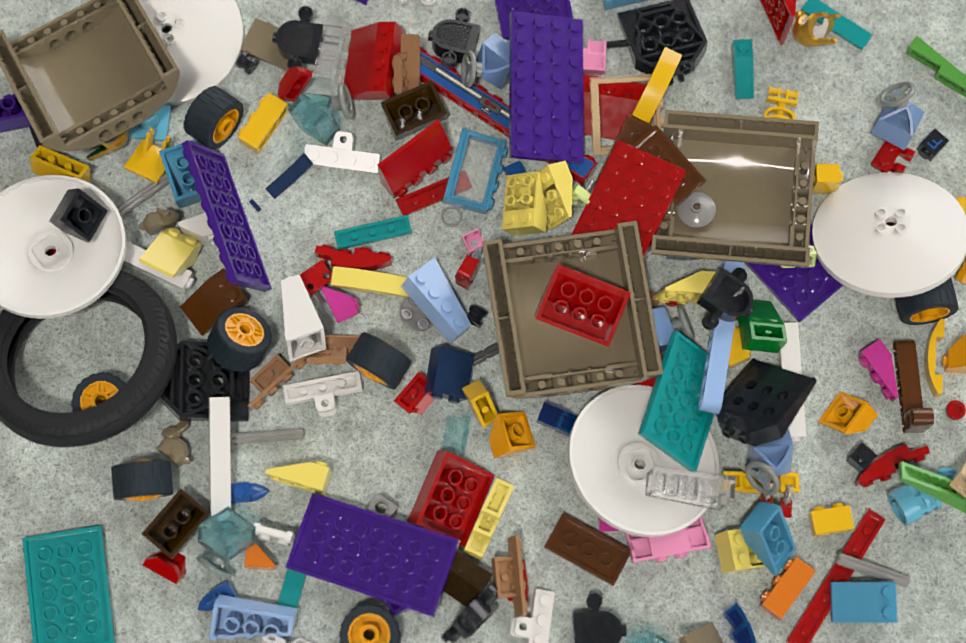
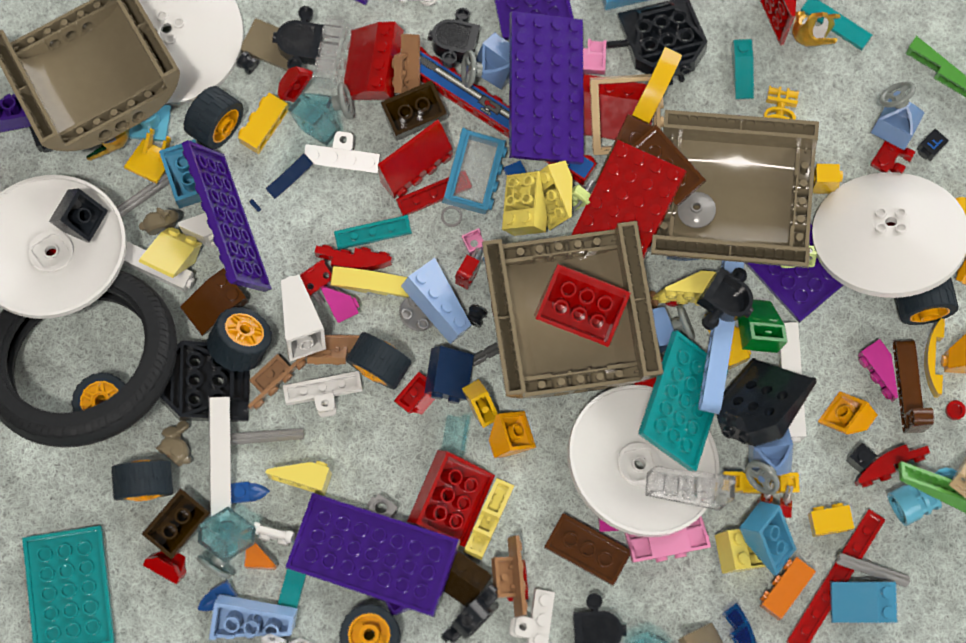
(48, 162): yellow brick -> none
(556, 419): clear blue slope -> none

